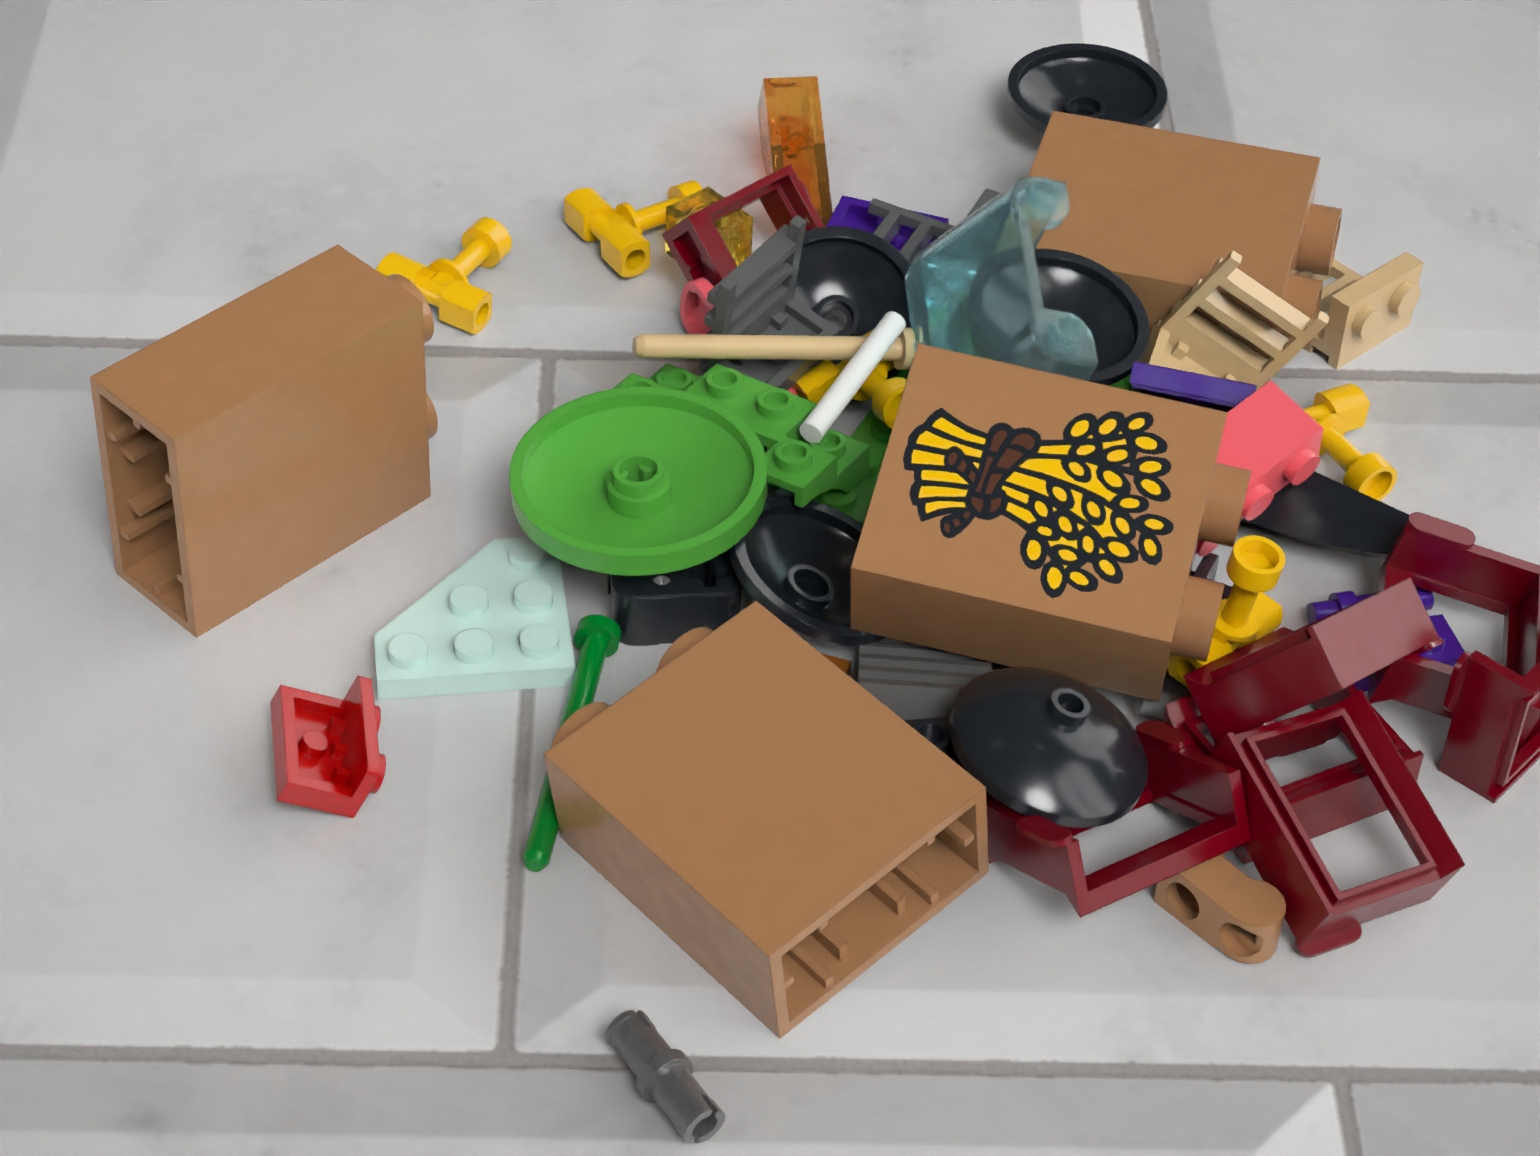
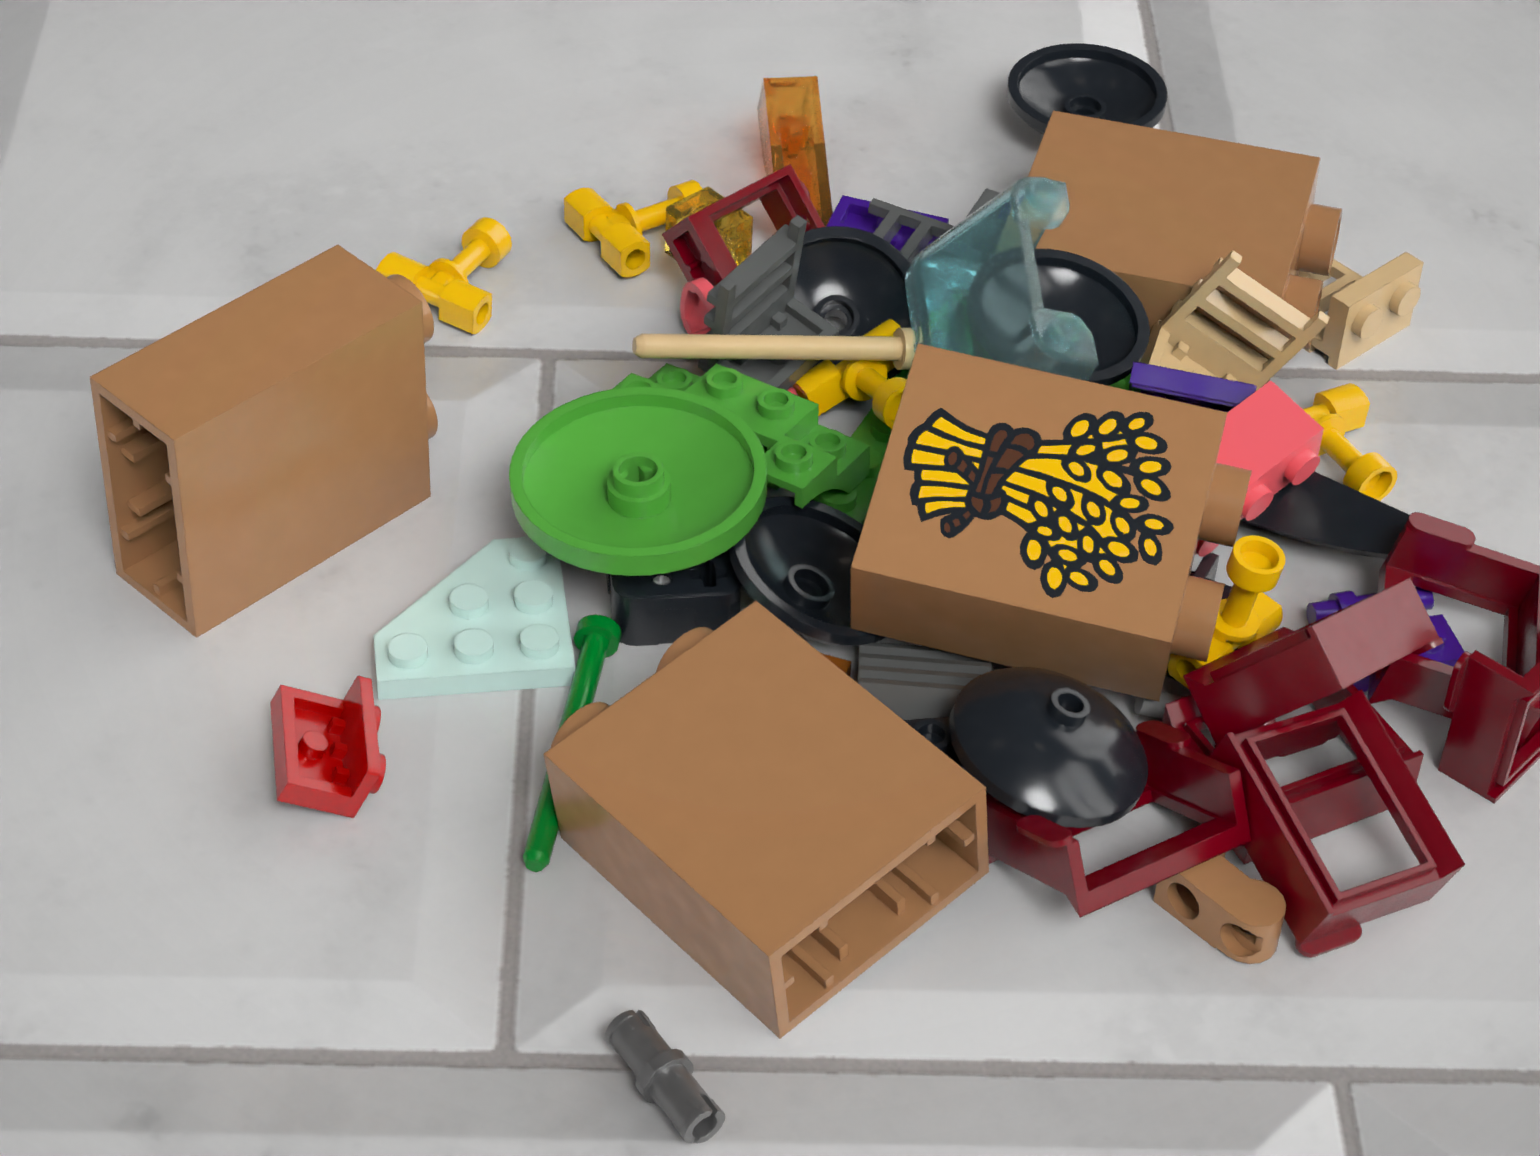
(852, 377): white bar -> none

